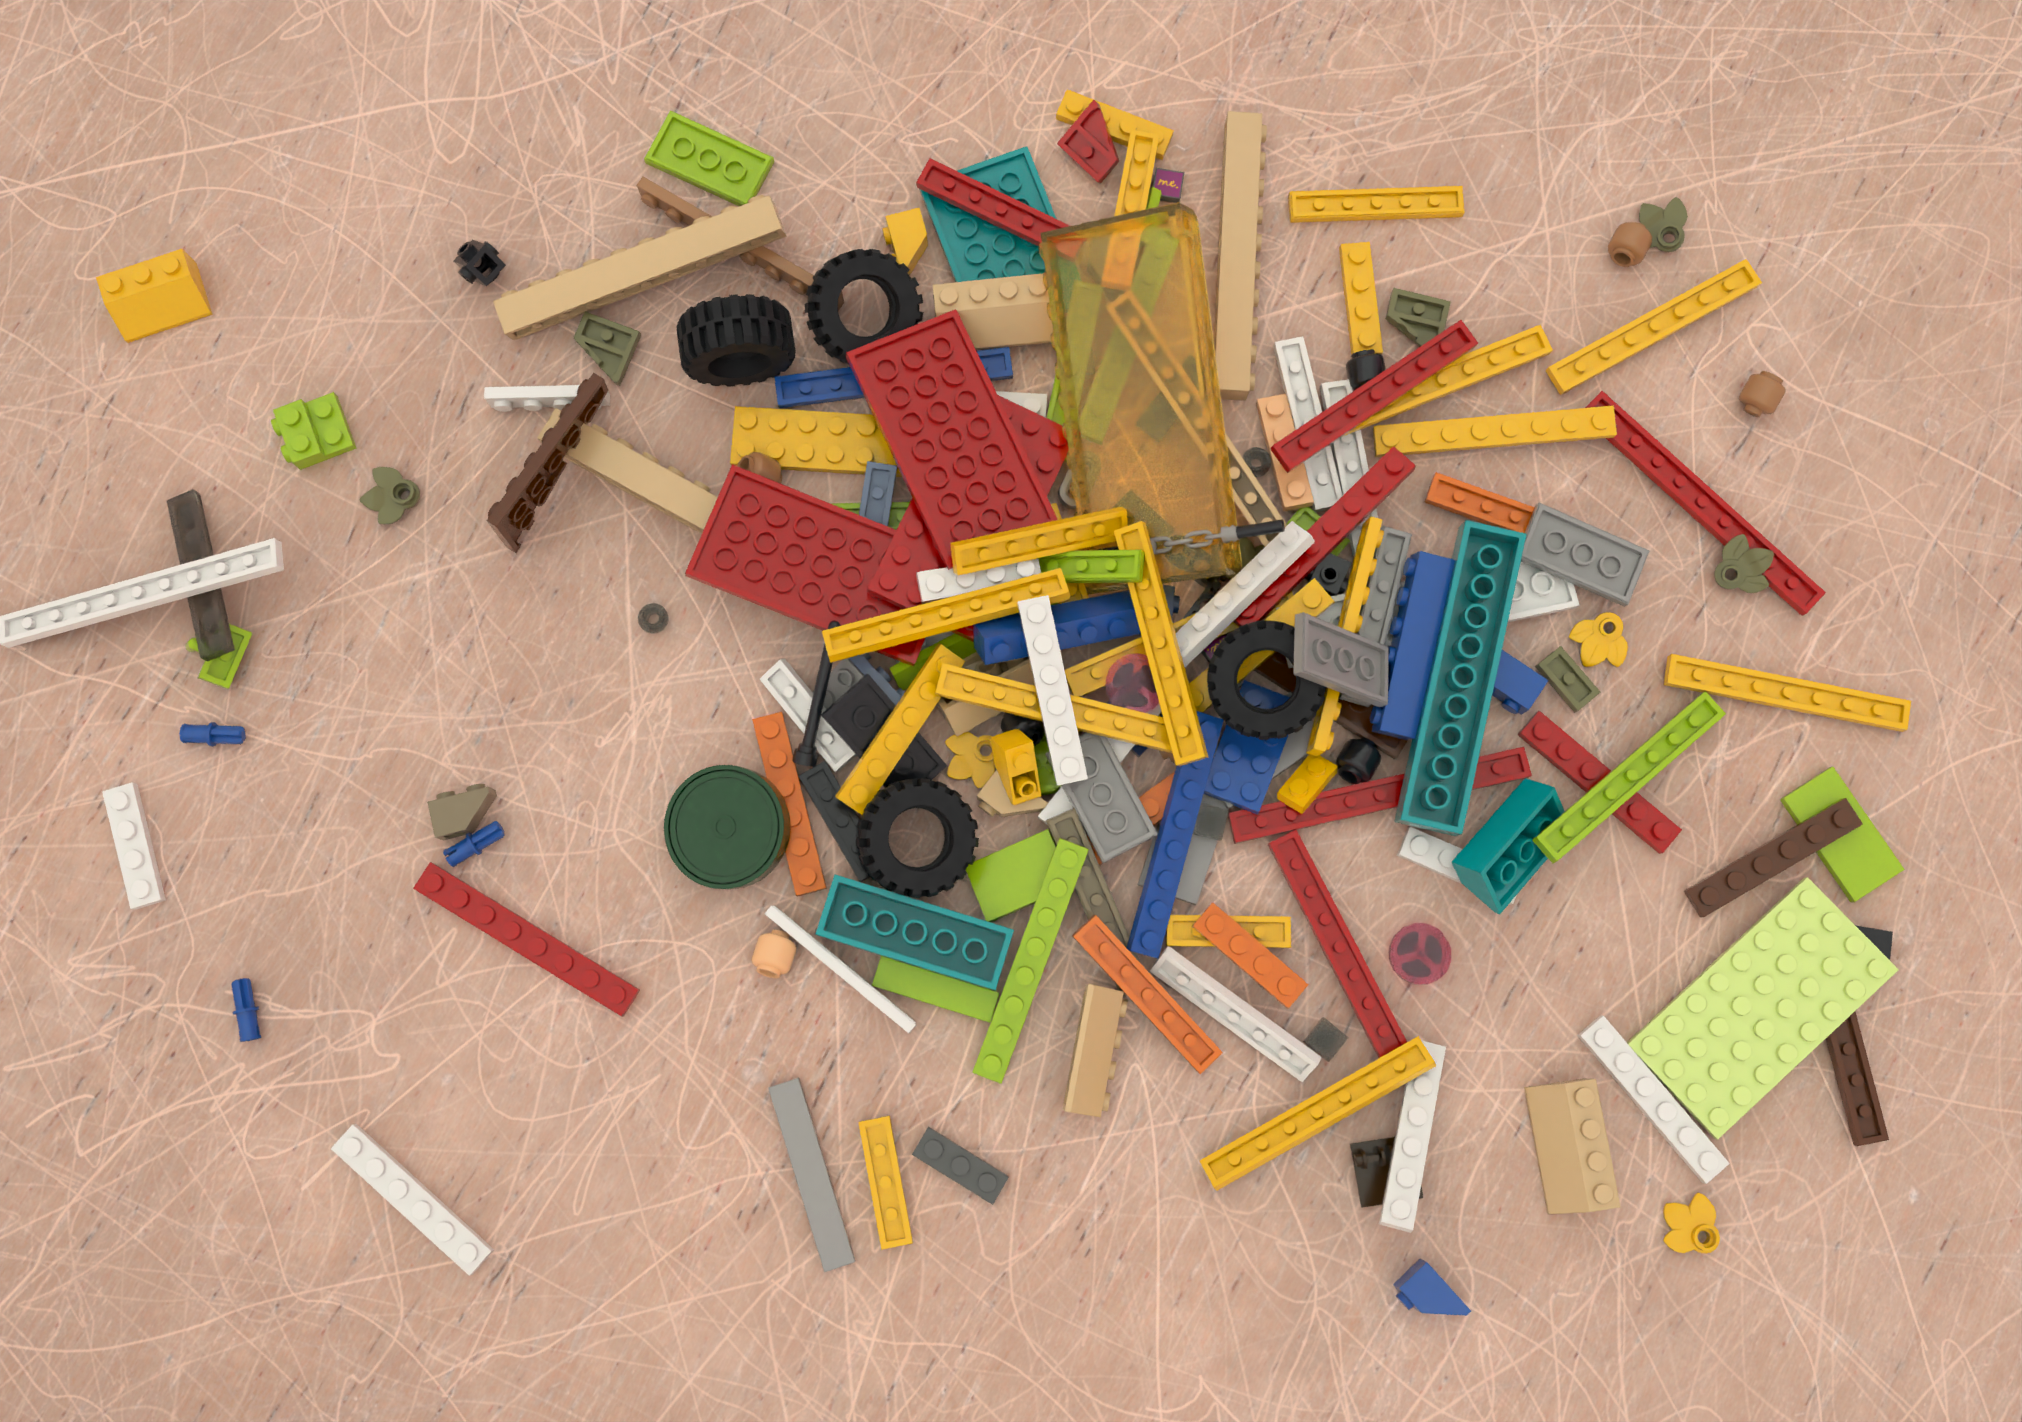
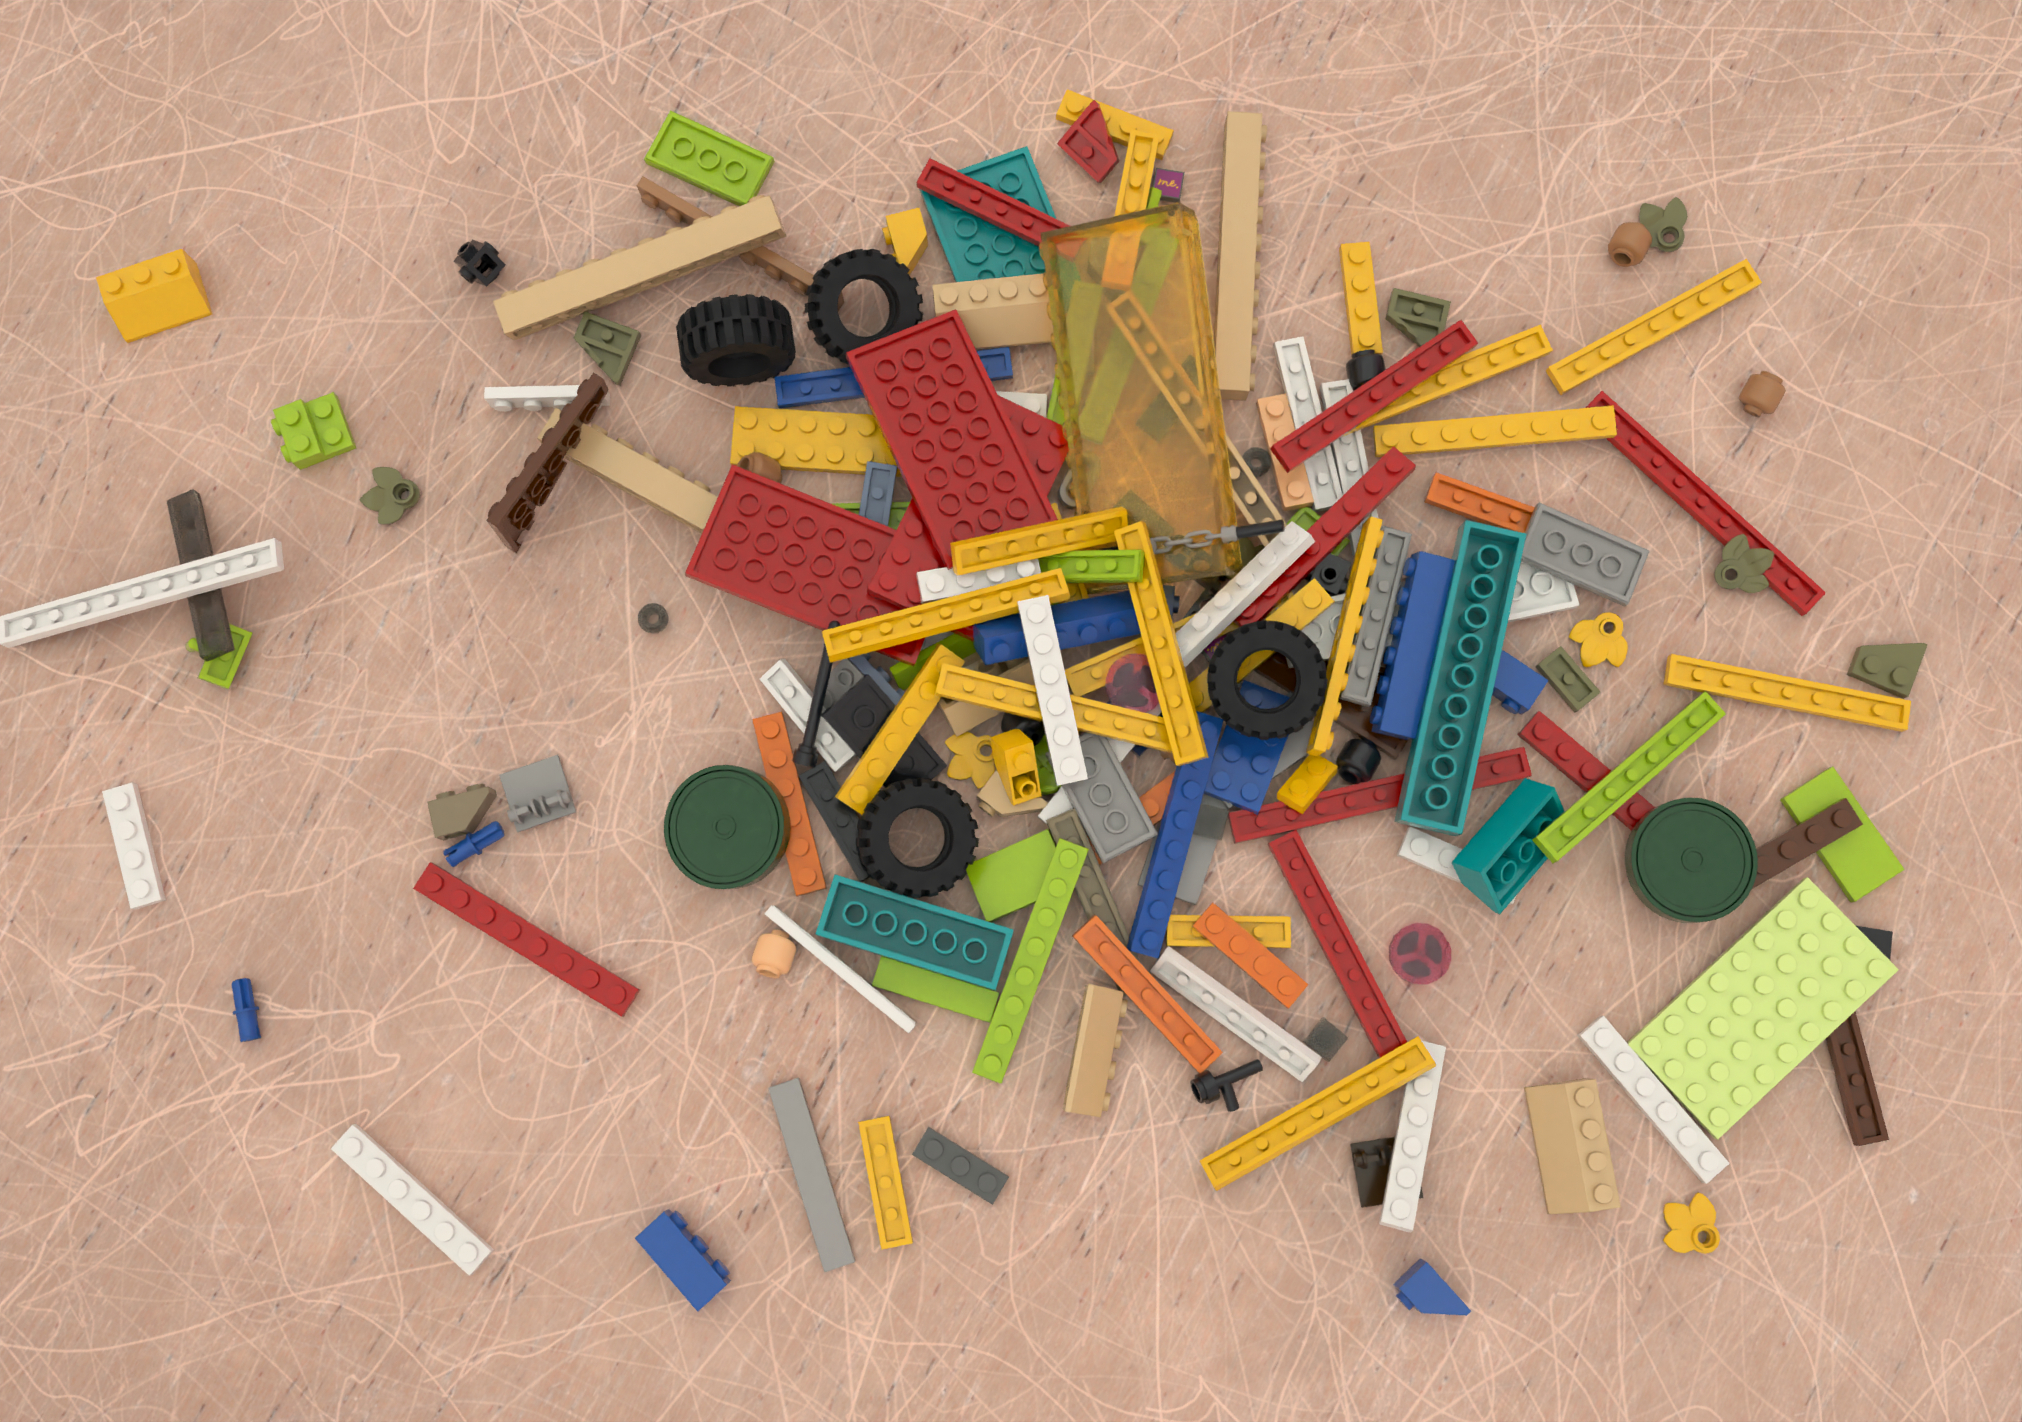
(212, 734): blue axle -> none
(537, 793): none -> light grey hinge
(684, 1258): none -> blue brick
(1207, 1087): none -> black piece
(1340, 660): light grey tile -> none
(1376, 204): yellow tile -> none
(1691, 860): none -> dark green brick
(1888, 666): none -> olive wing

